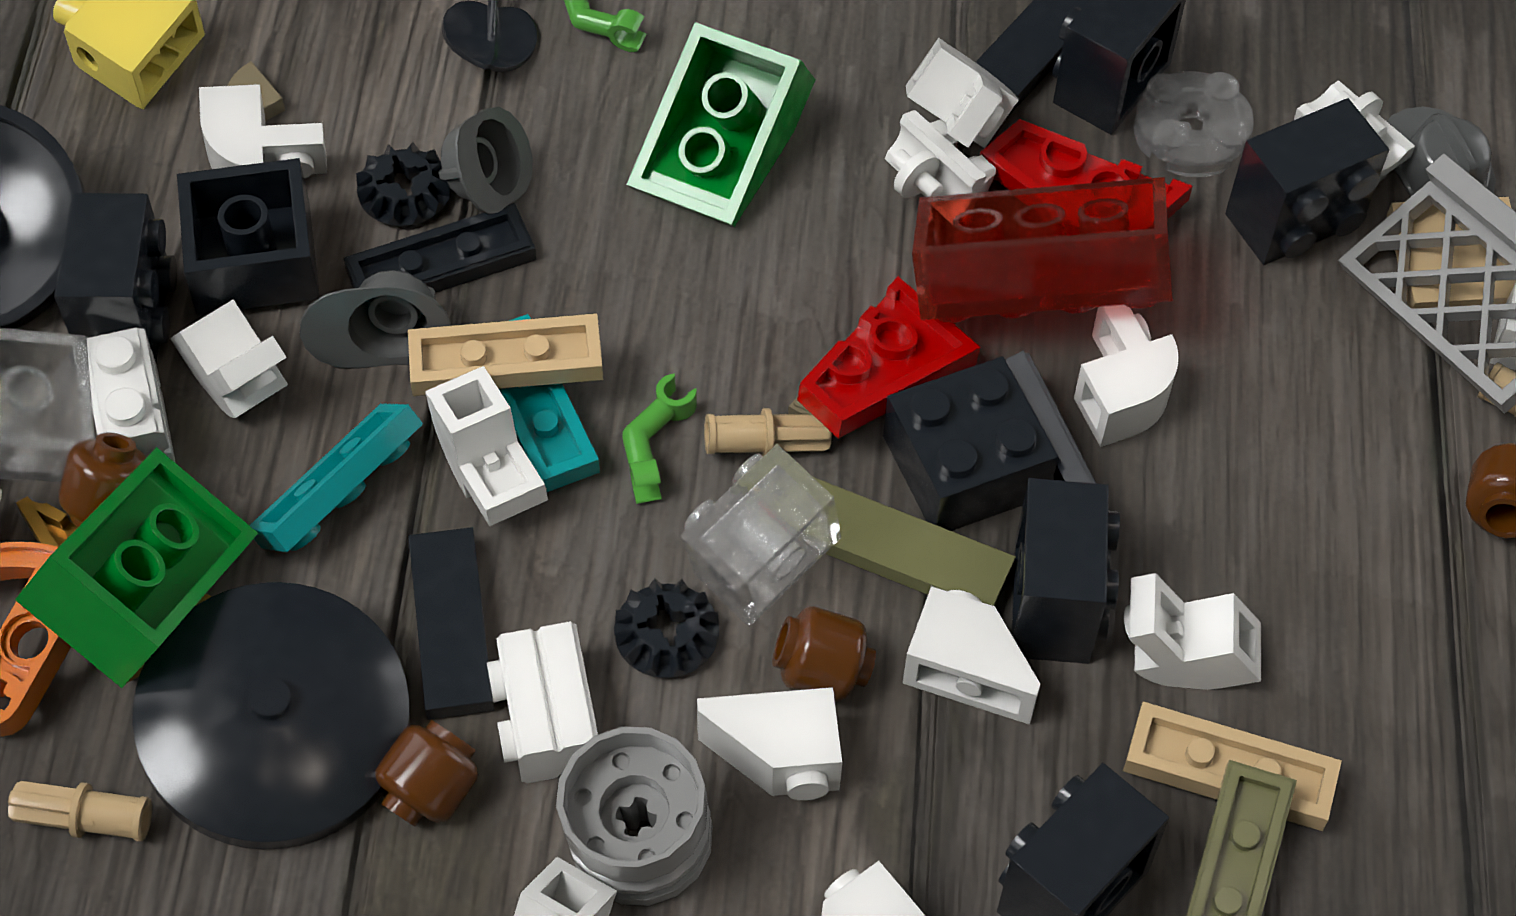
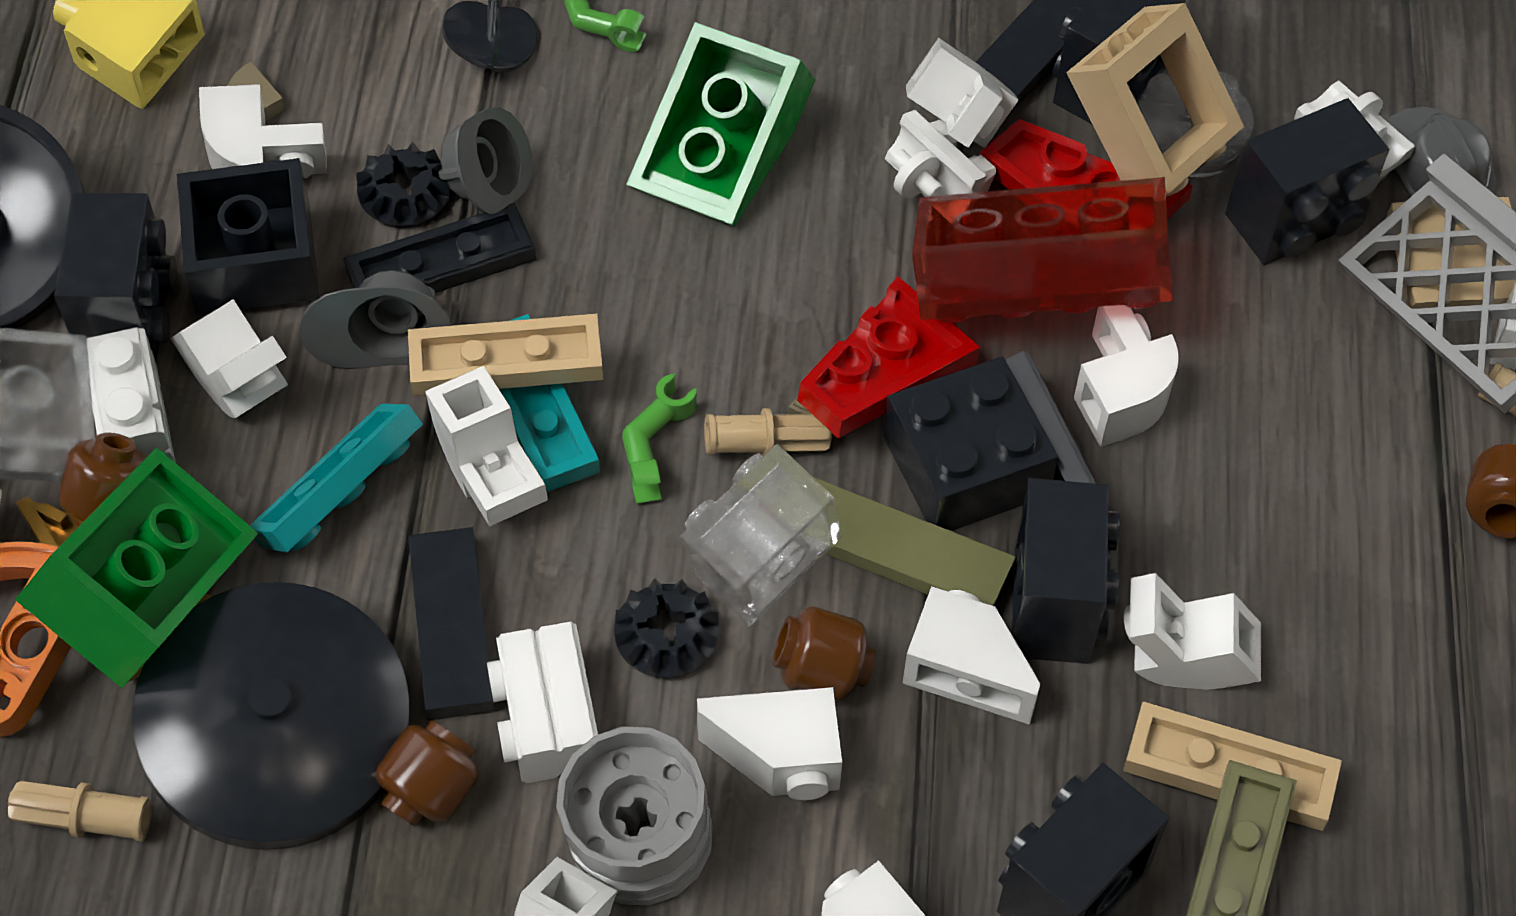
(1106, 97): none -> tan window

